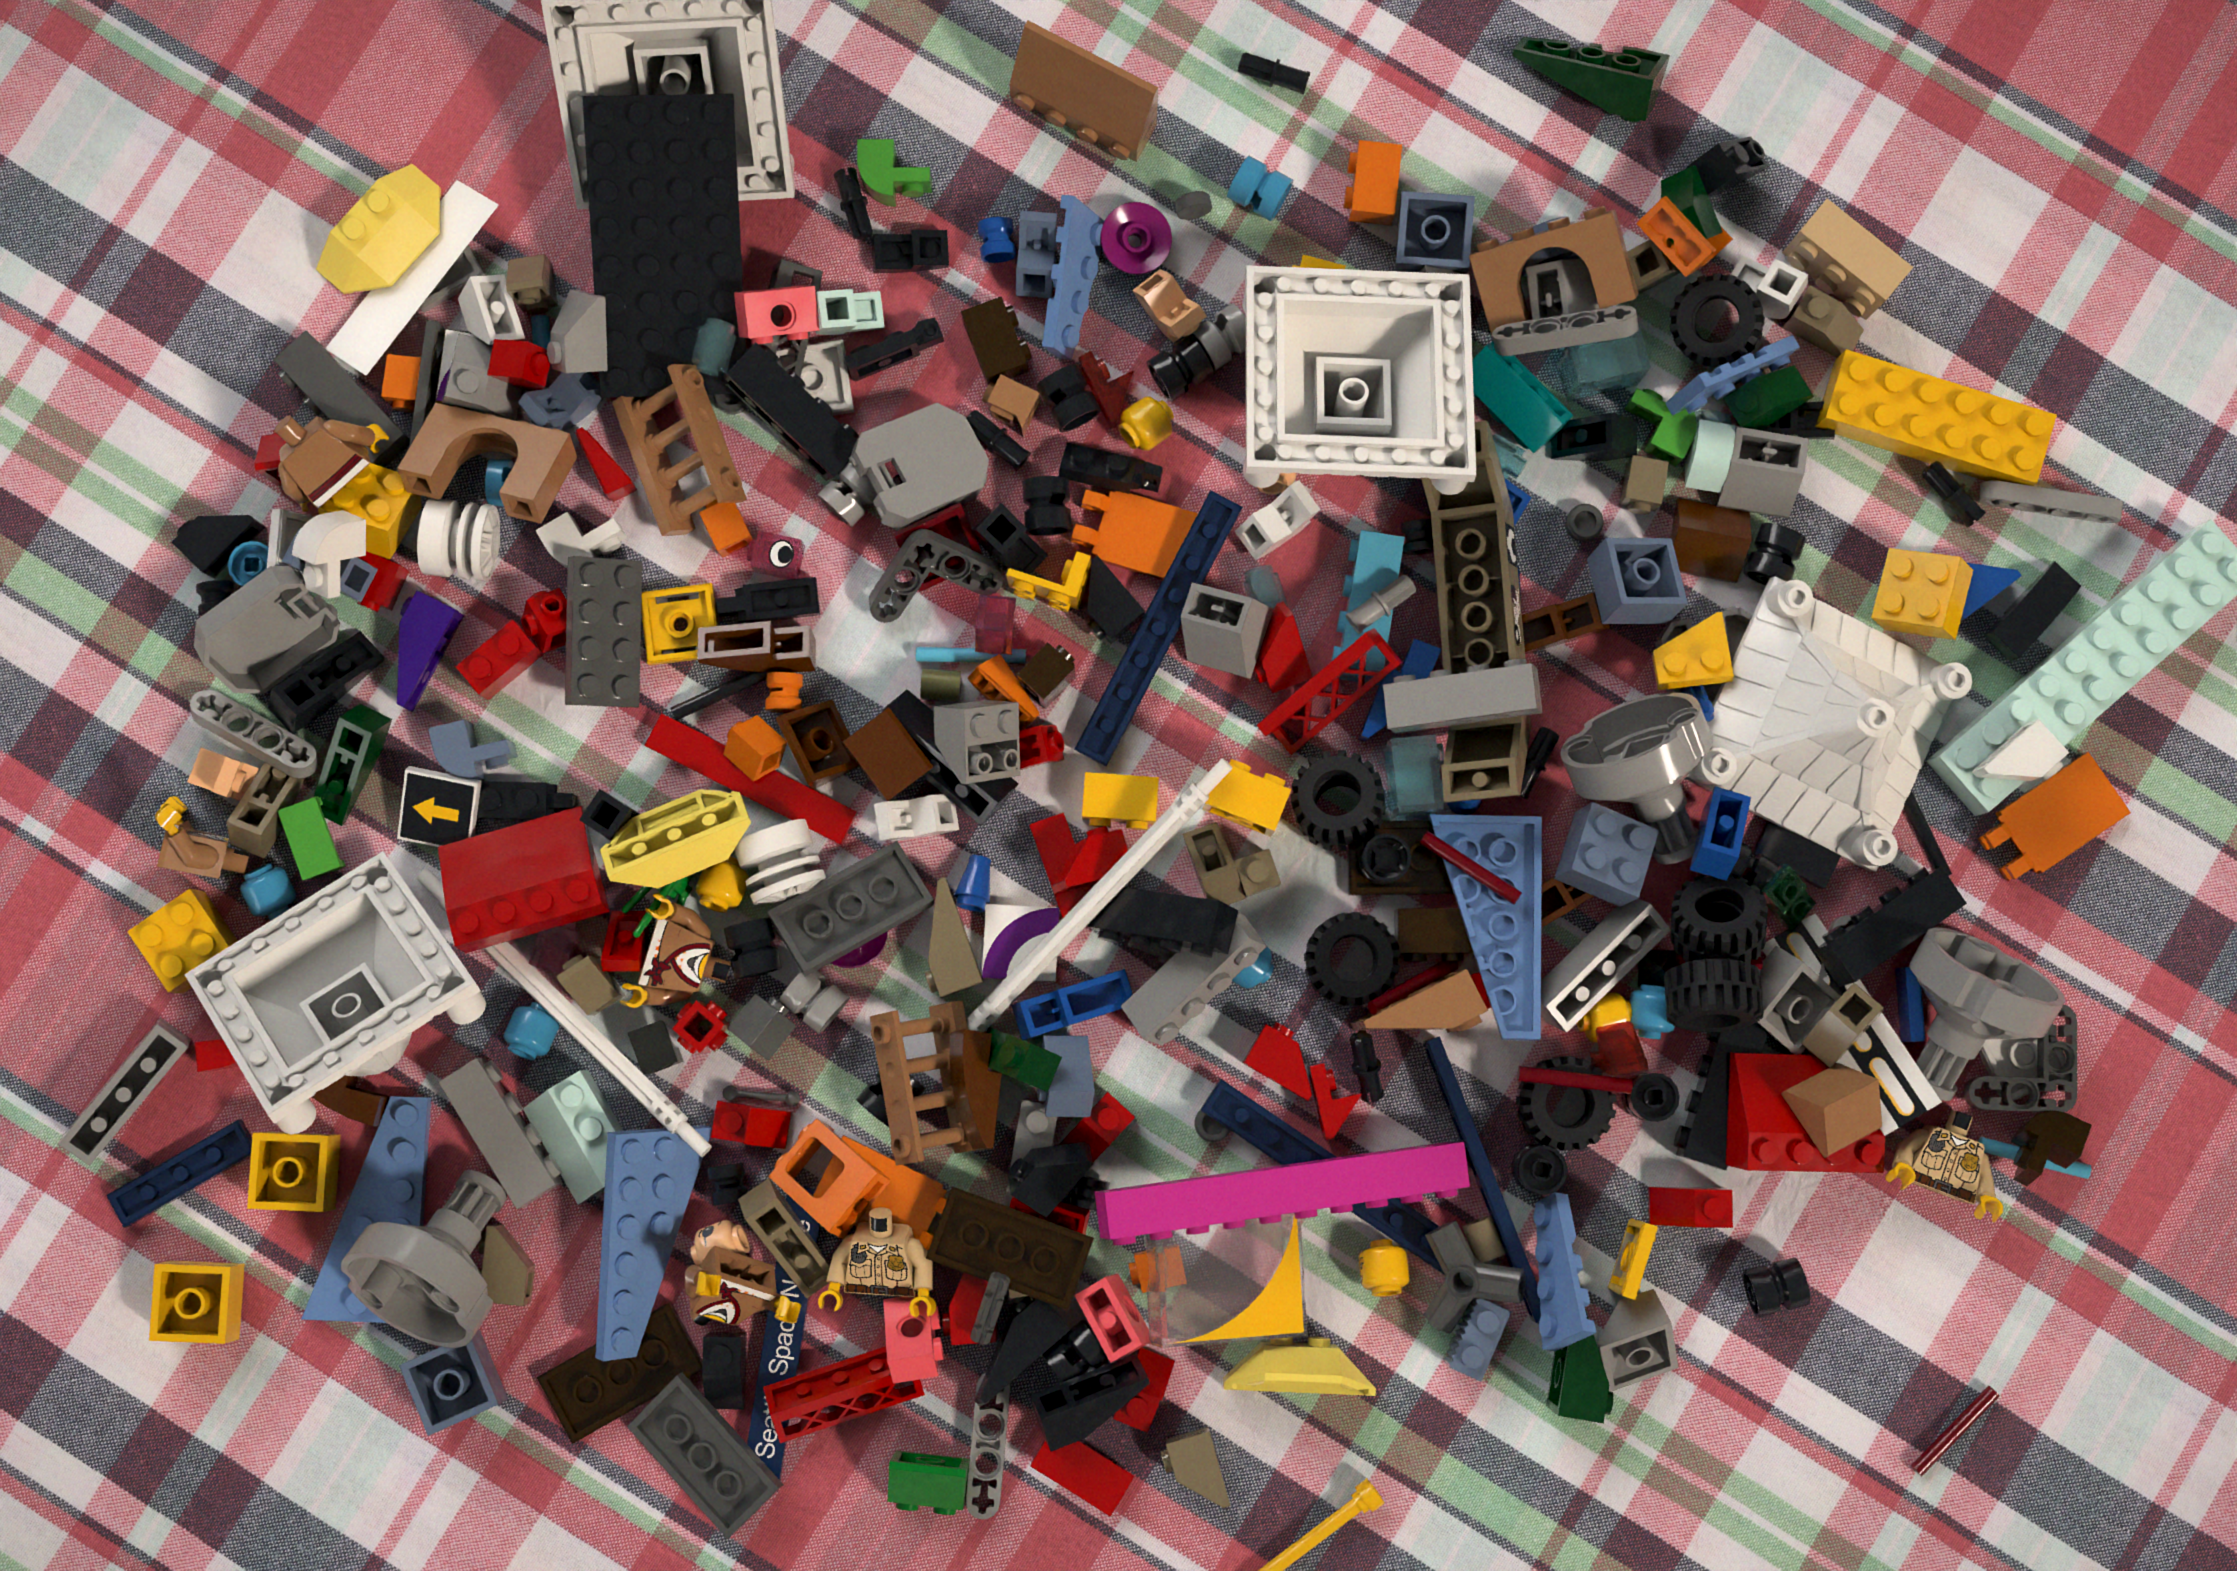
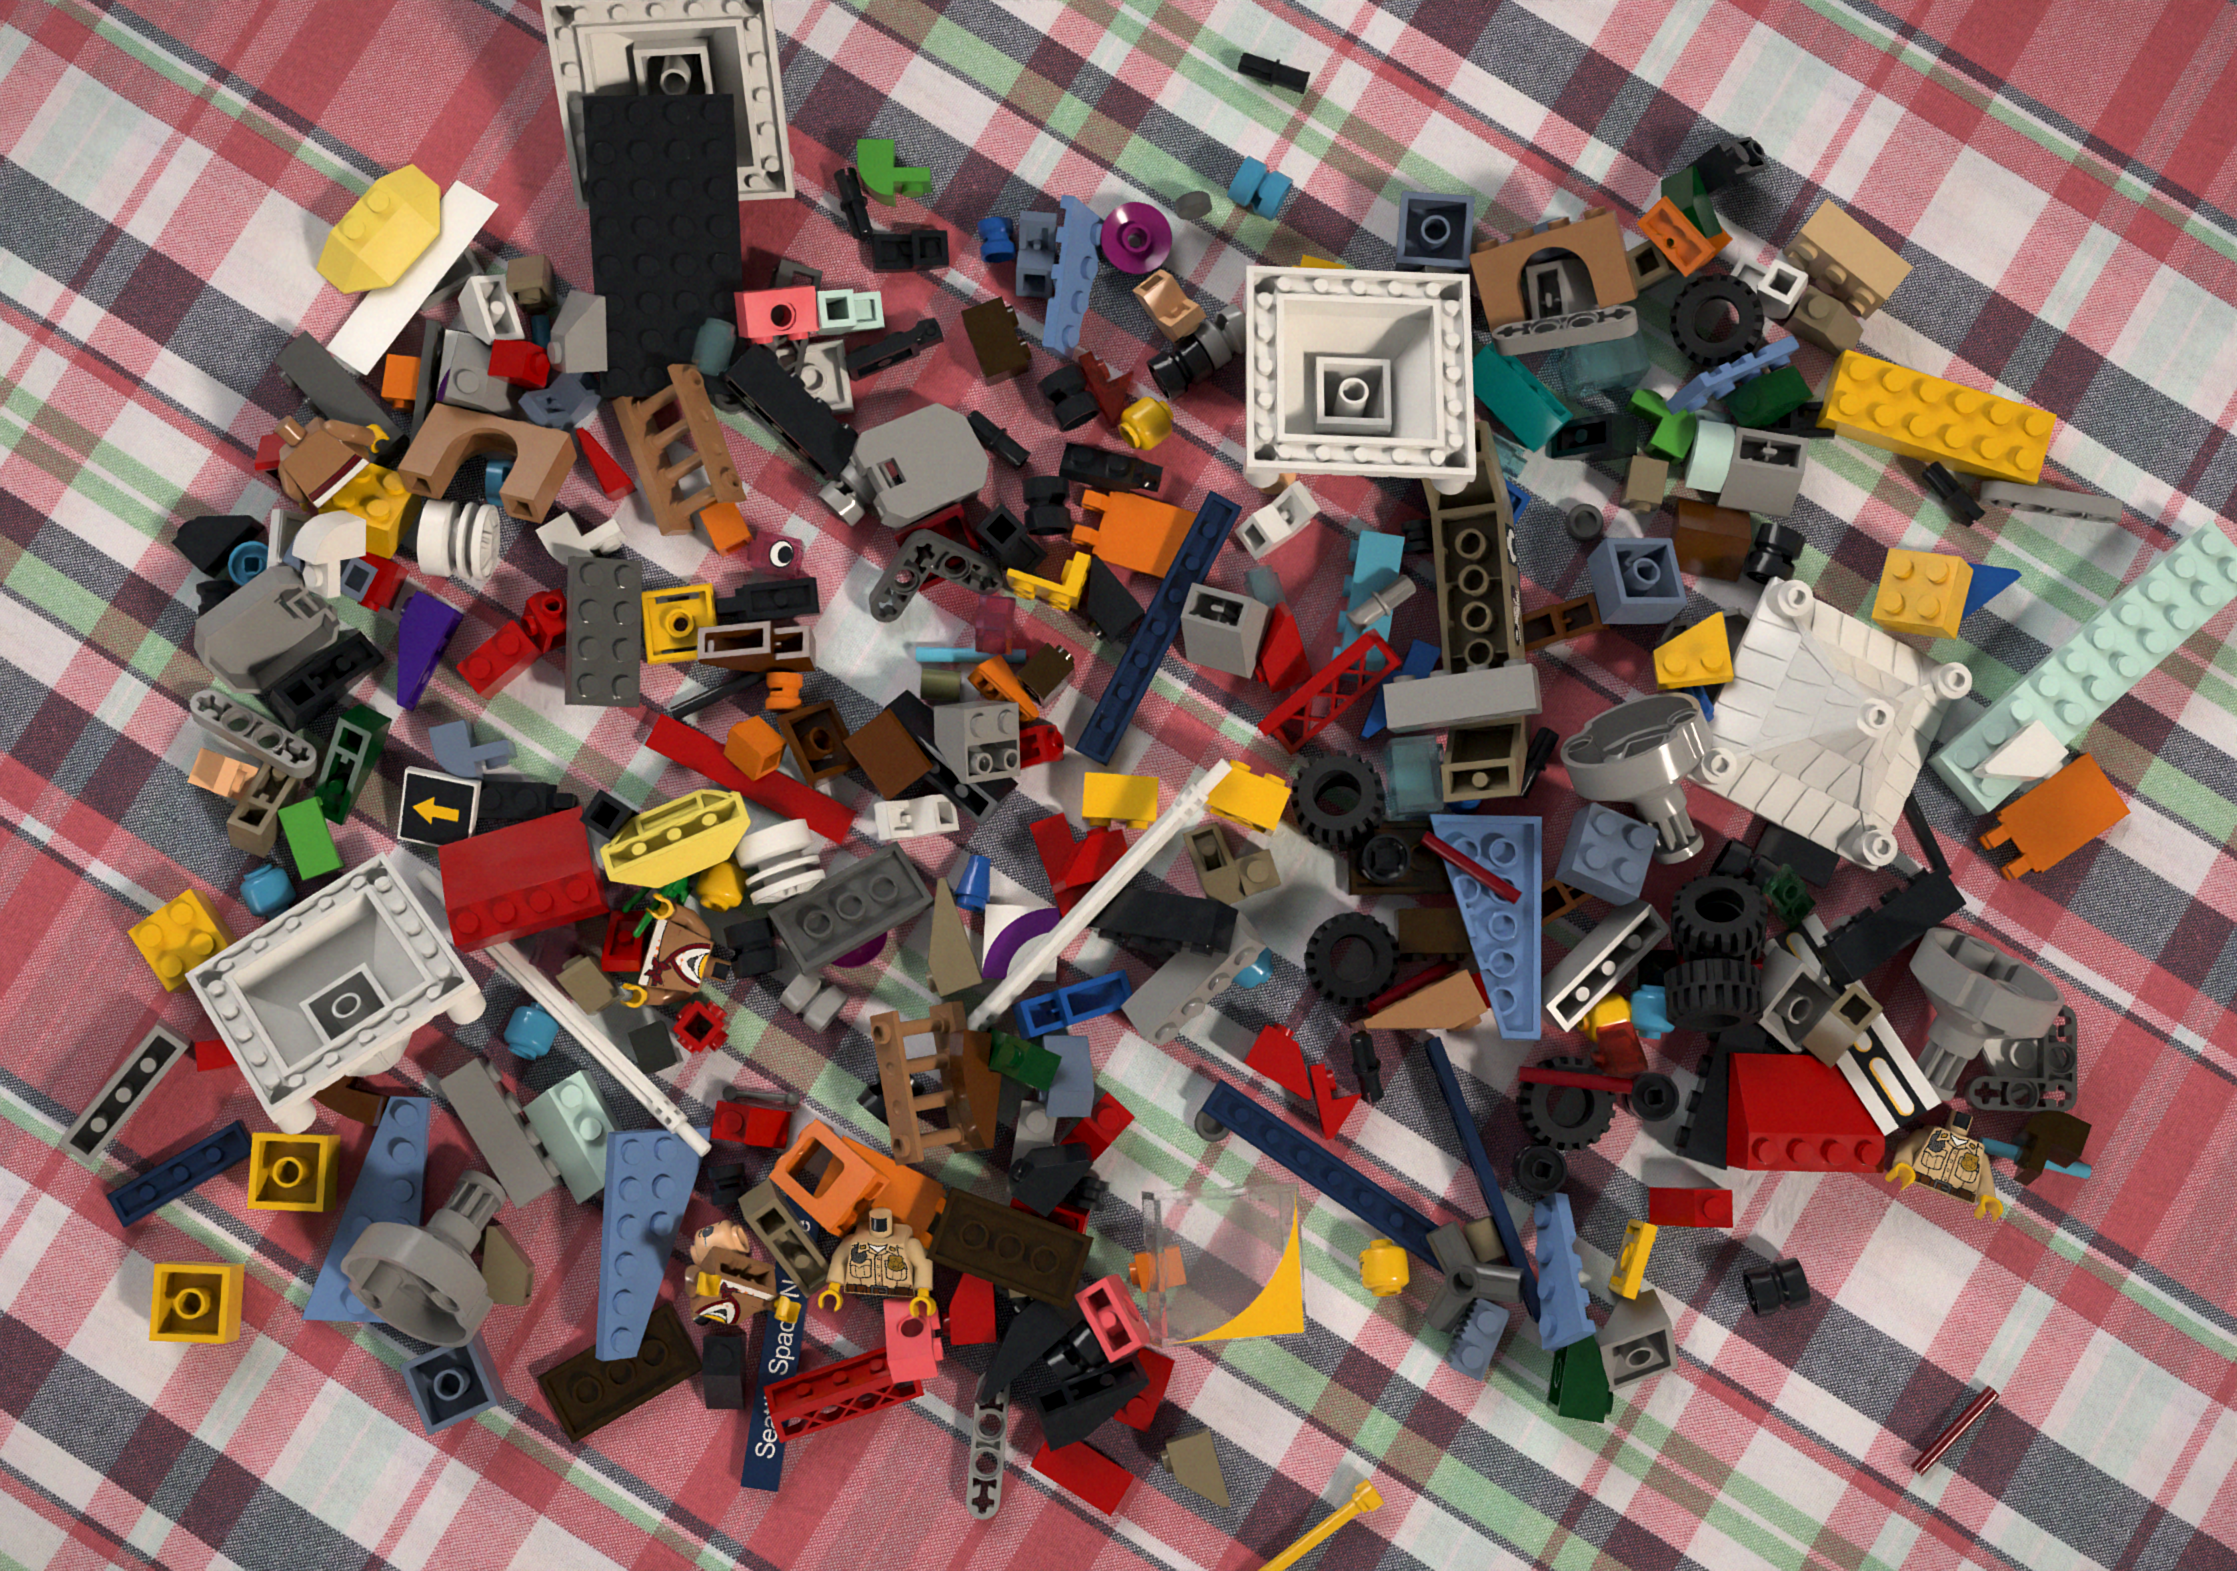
(192, 849): medium nougat torso -> none
(705, 1455): dark grey plate -> none
(762, 1025): dark grey brick -> none
(928, 1481): green slope -> none
(990, 1308): dark grey axle -> none
(1011, 402): medium nougat window -> none
(1083, 93): medium nougat slope -> none
(1281, 1190): dark pink brick -> none
(1298, 1369): light yellow wedge -> none
(1374, 183): orange brick -> none
(1612, 80): dark green wedge -> none
(1720, 833): blue brick -> none
(1836, 1107): medium nougat slope -> none
(1909, 1006): blue tile -> none
(2033, 612): black slope -> none

